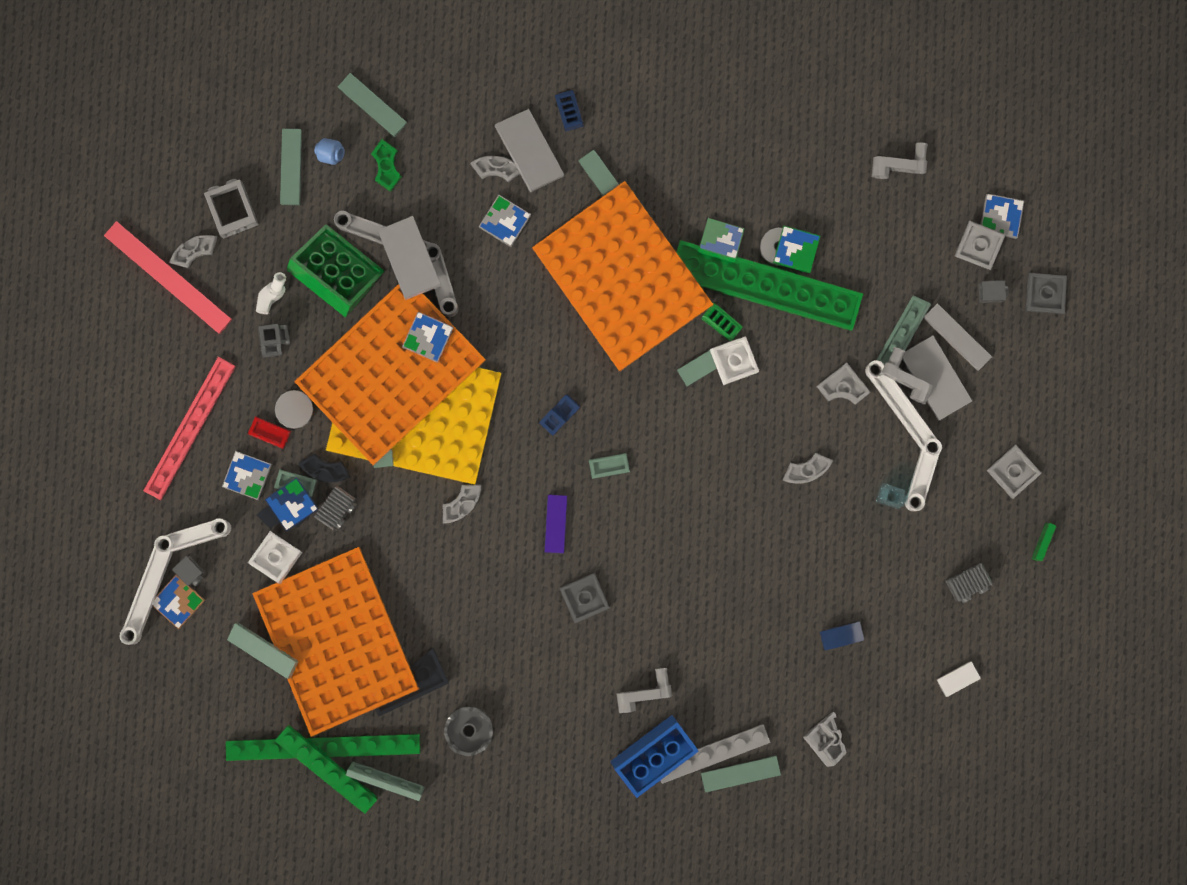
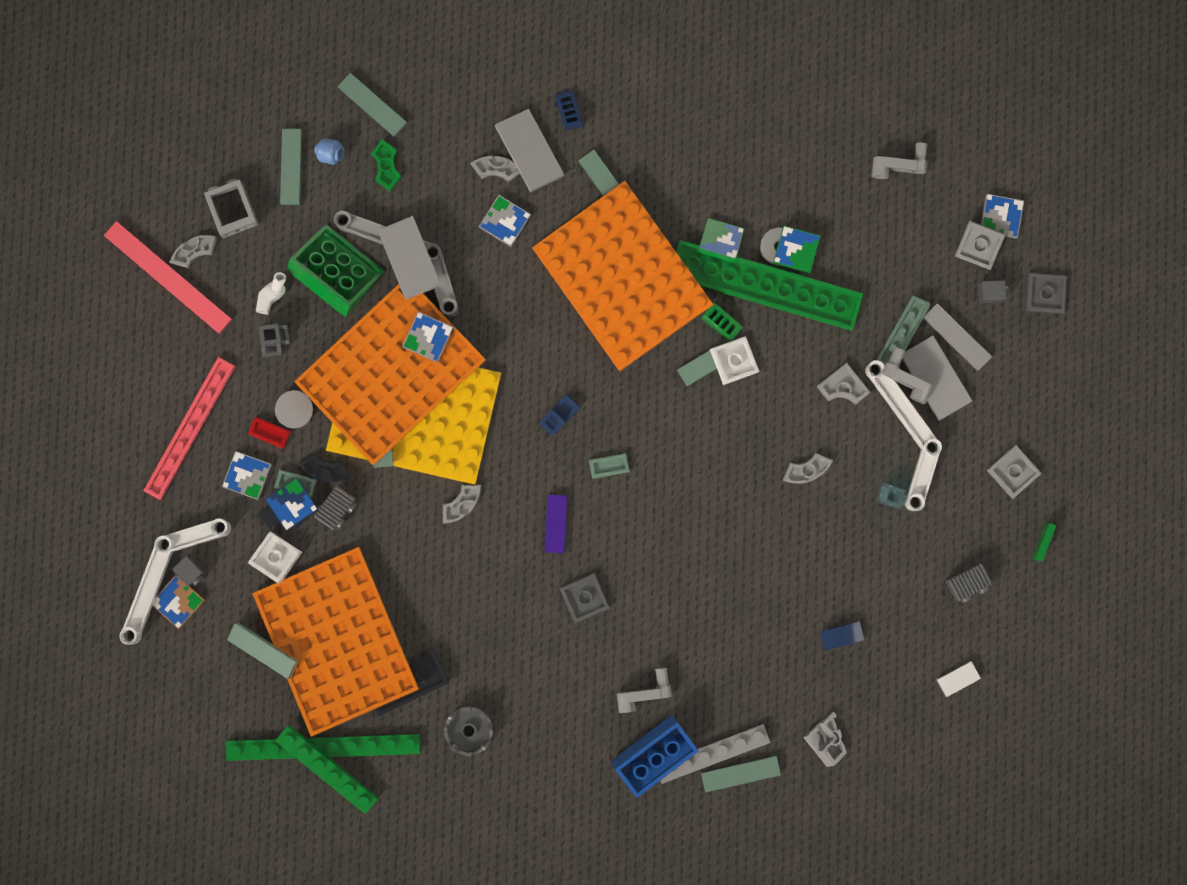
(385, 781): sand green tile -> none

